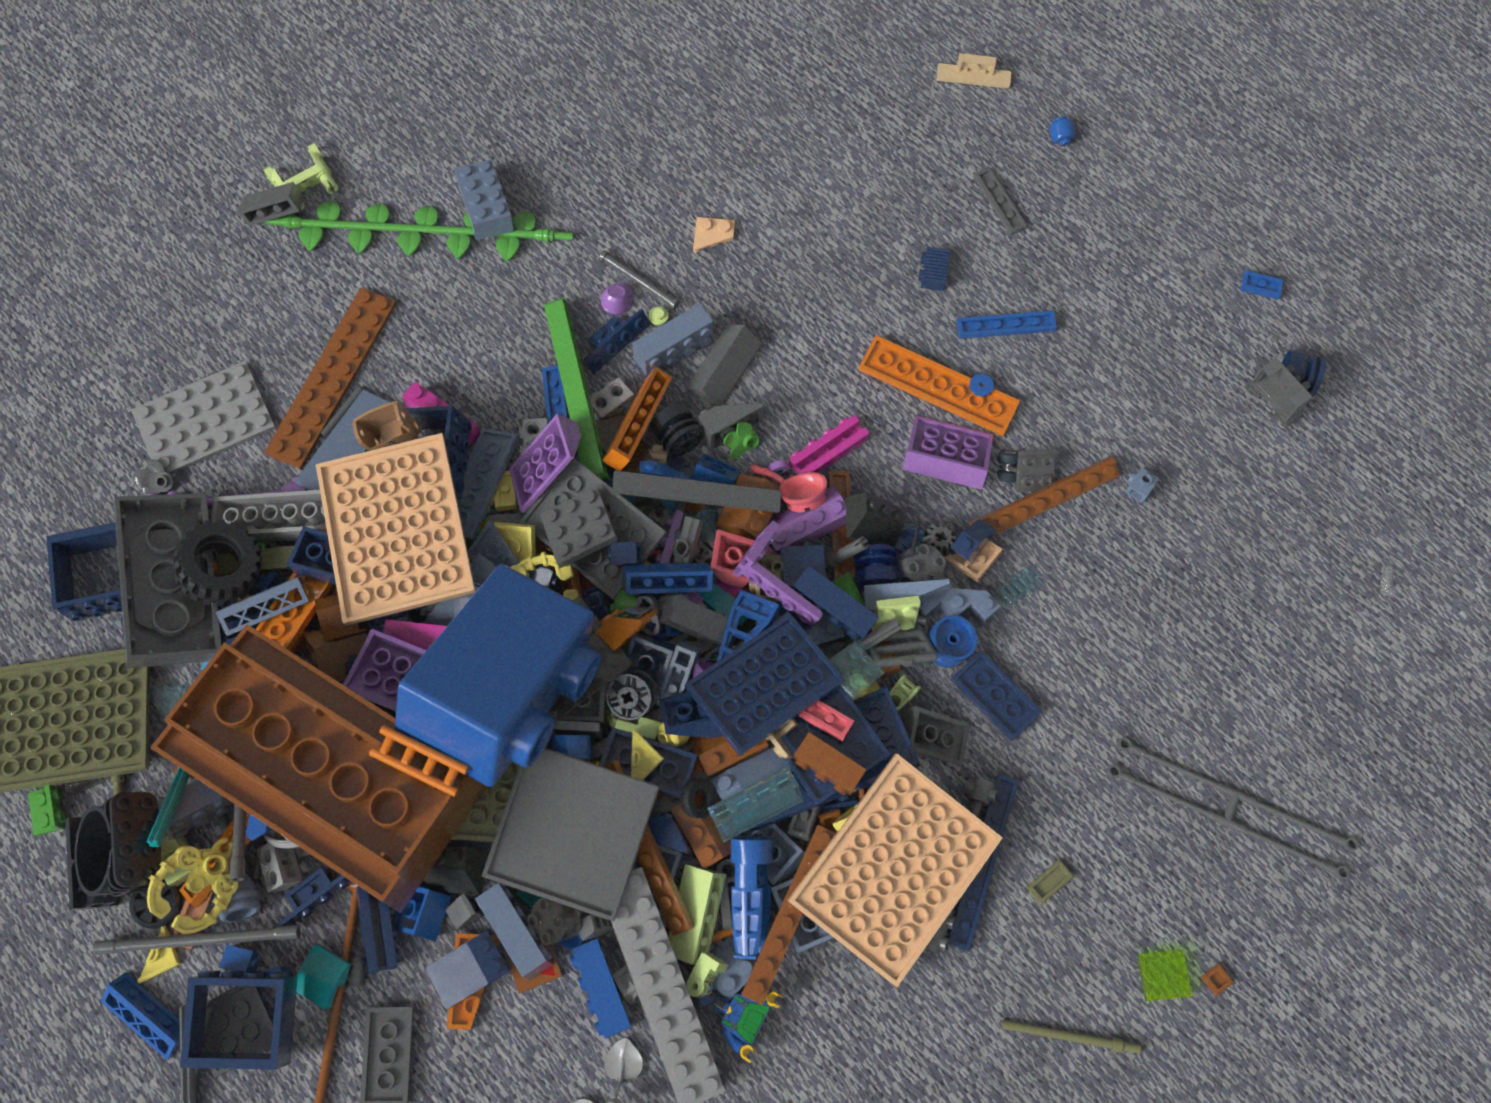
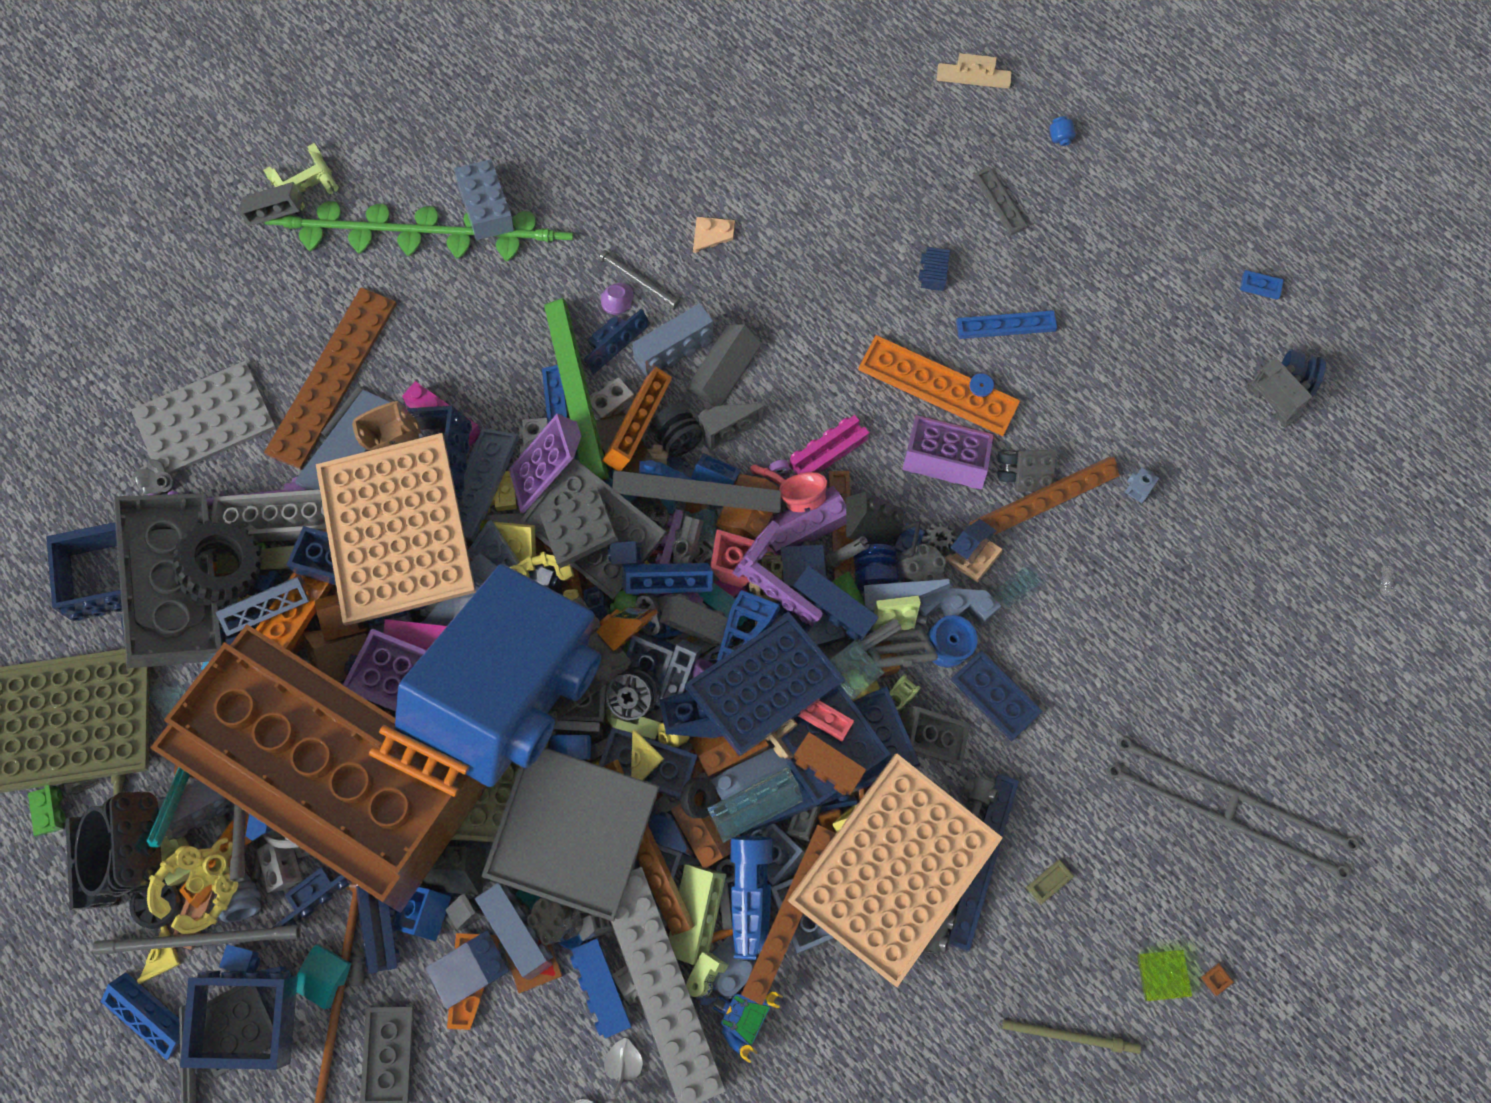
(658, 315): yellowish green plate -> none
(741, 440): bright green plate -> none

